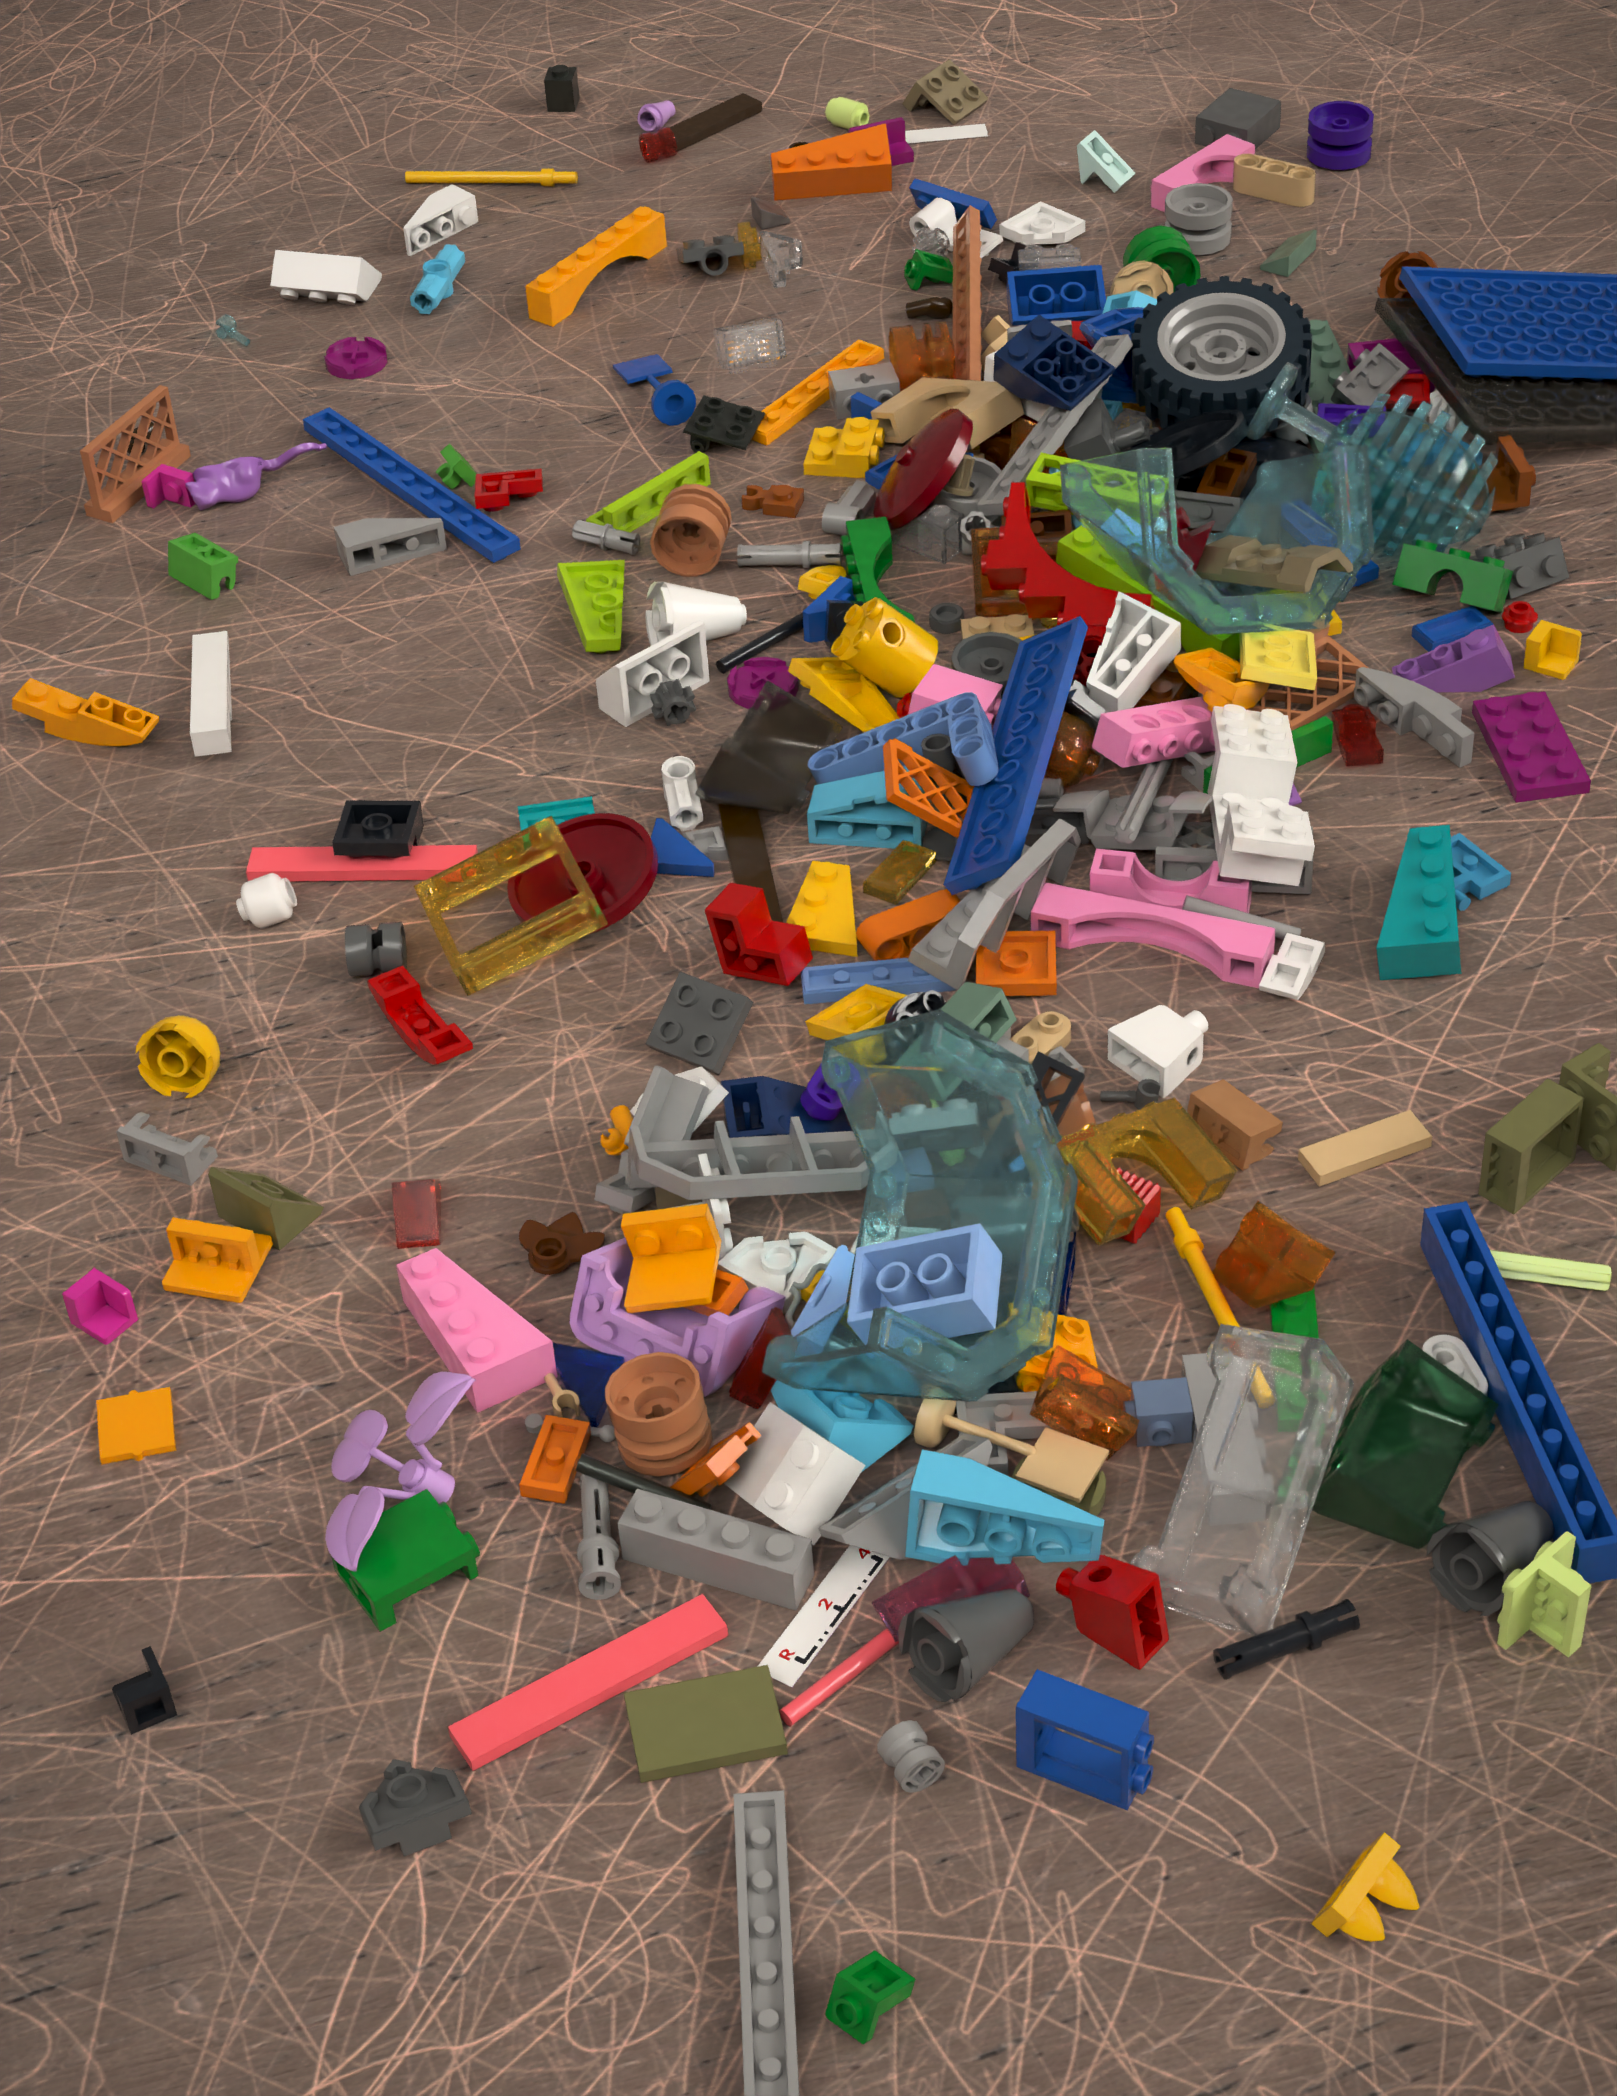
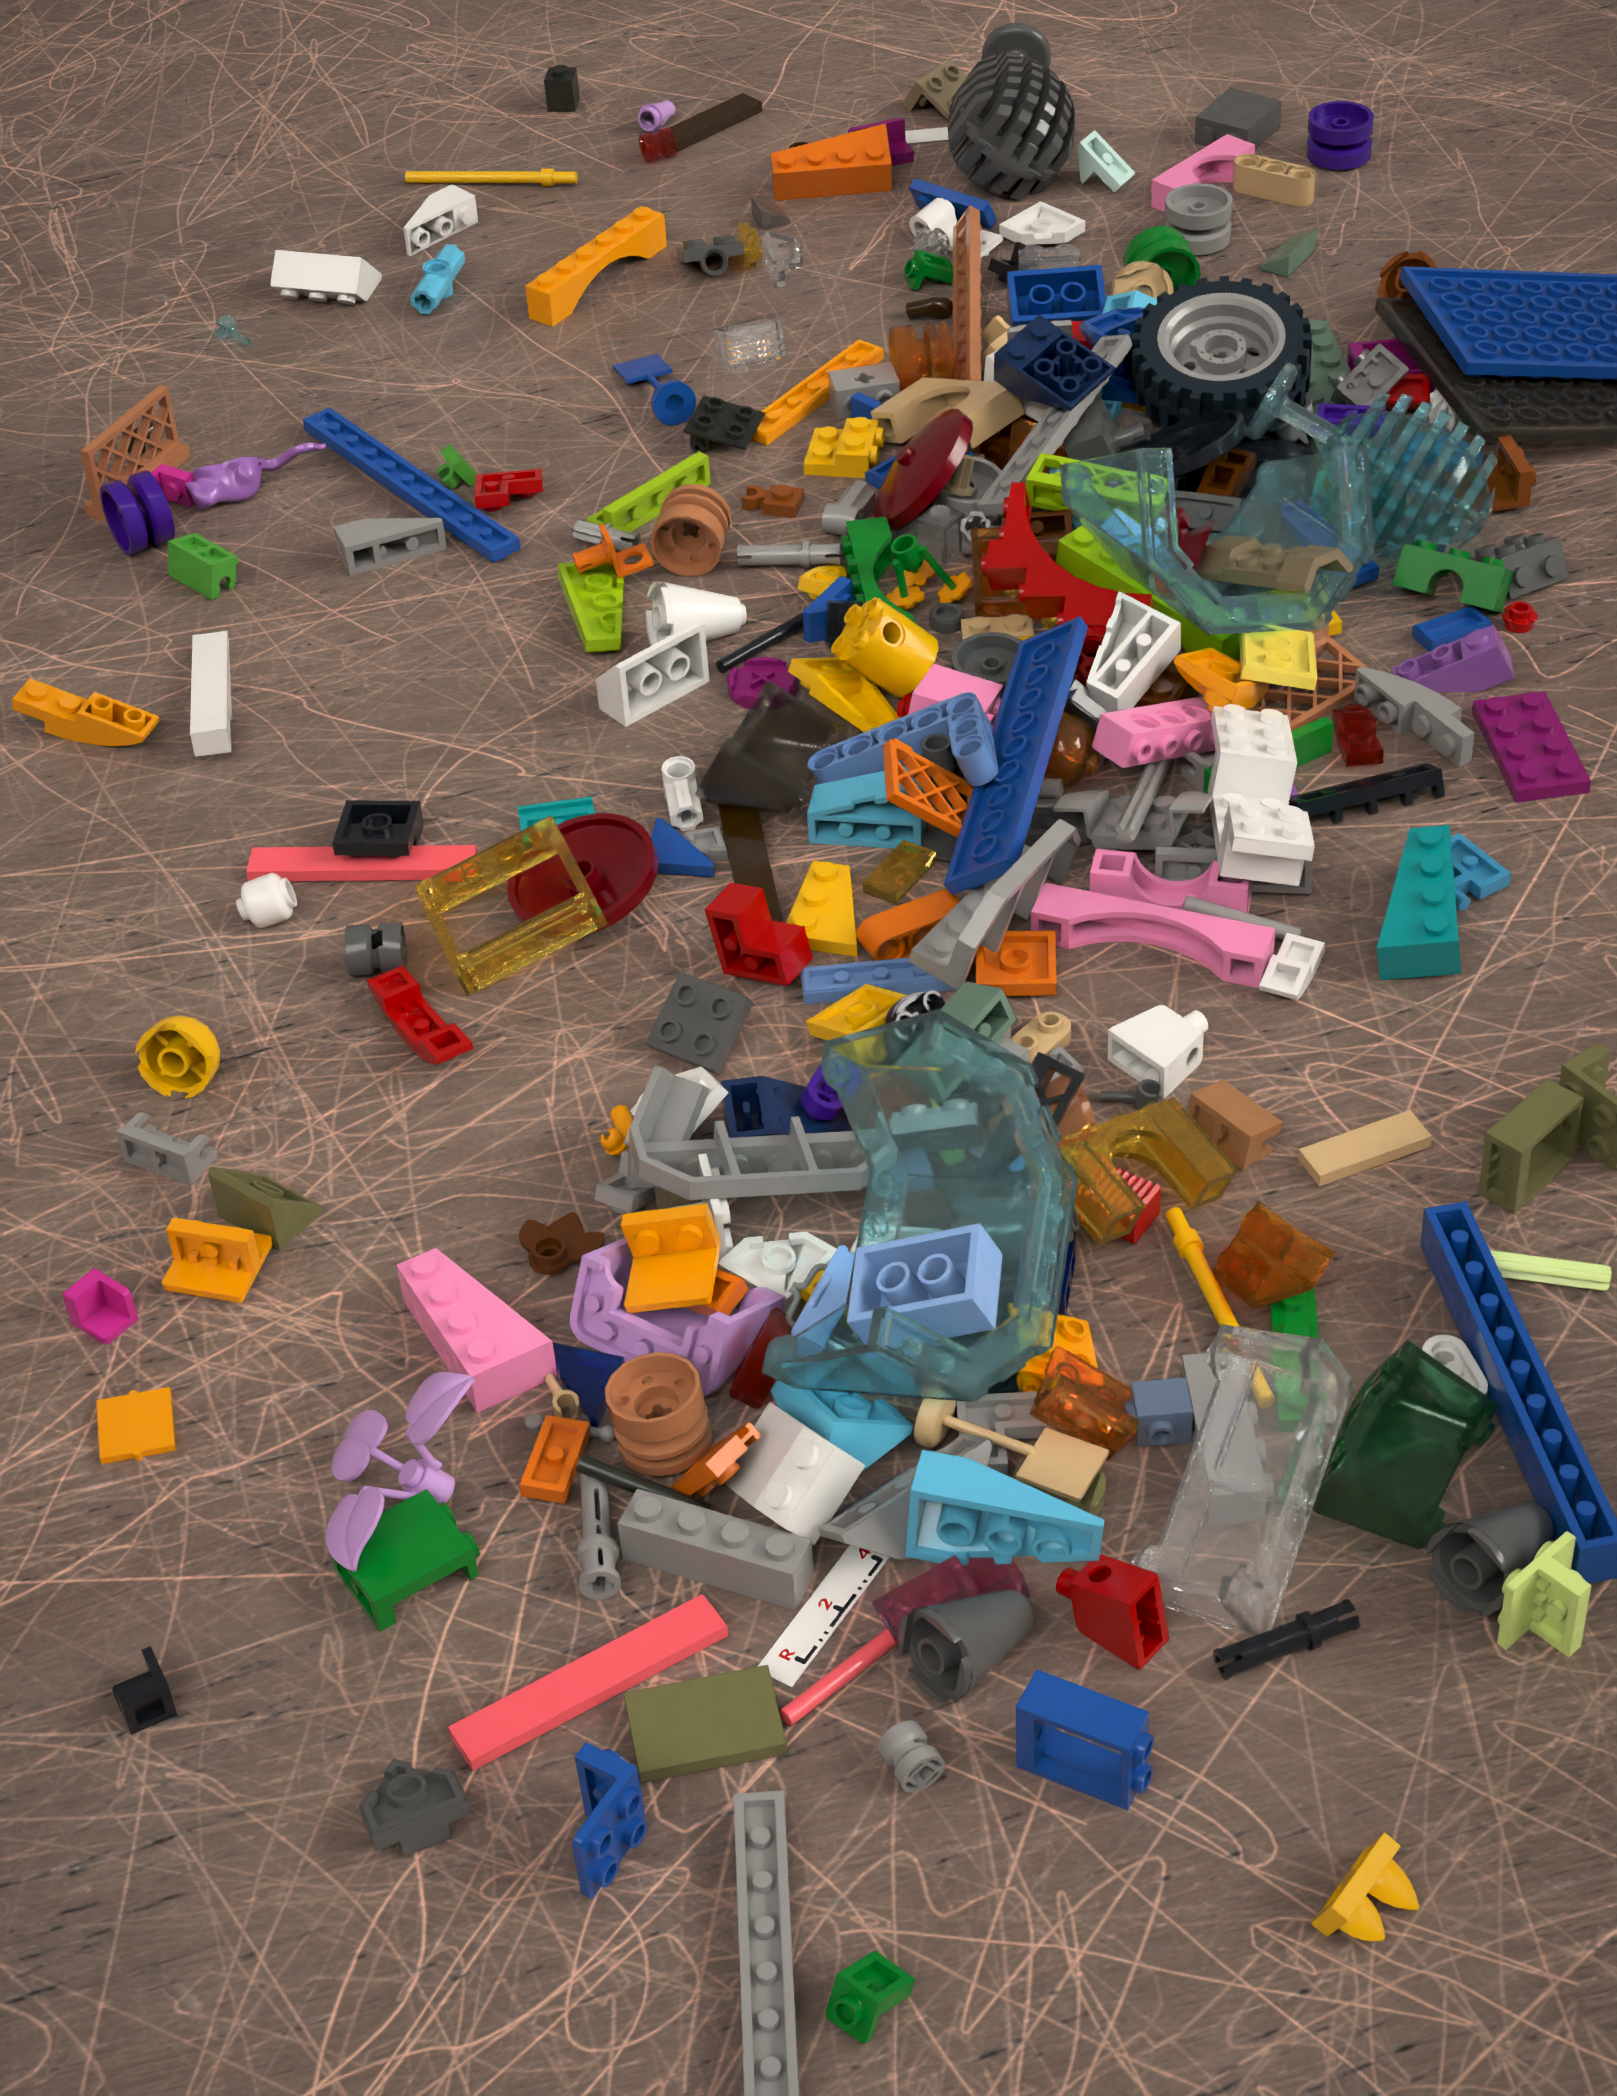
(137, 512): none -> dark purple wheel
(355, 358): magenta tile -> none
(417, 1213): clear red slope -> none
(605, 553): none -> orange bracket
(614, 1814): none -> blue bracket
(672, 702): dark grey gear -> none
(847, 113): yellowish green brick -> none
(913, 567): none -> plant
(1012, 115): none -> dark grey plant
(1369, 790): none -> black hinge
(1552, 649): yellow panel -> none

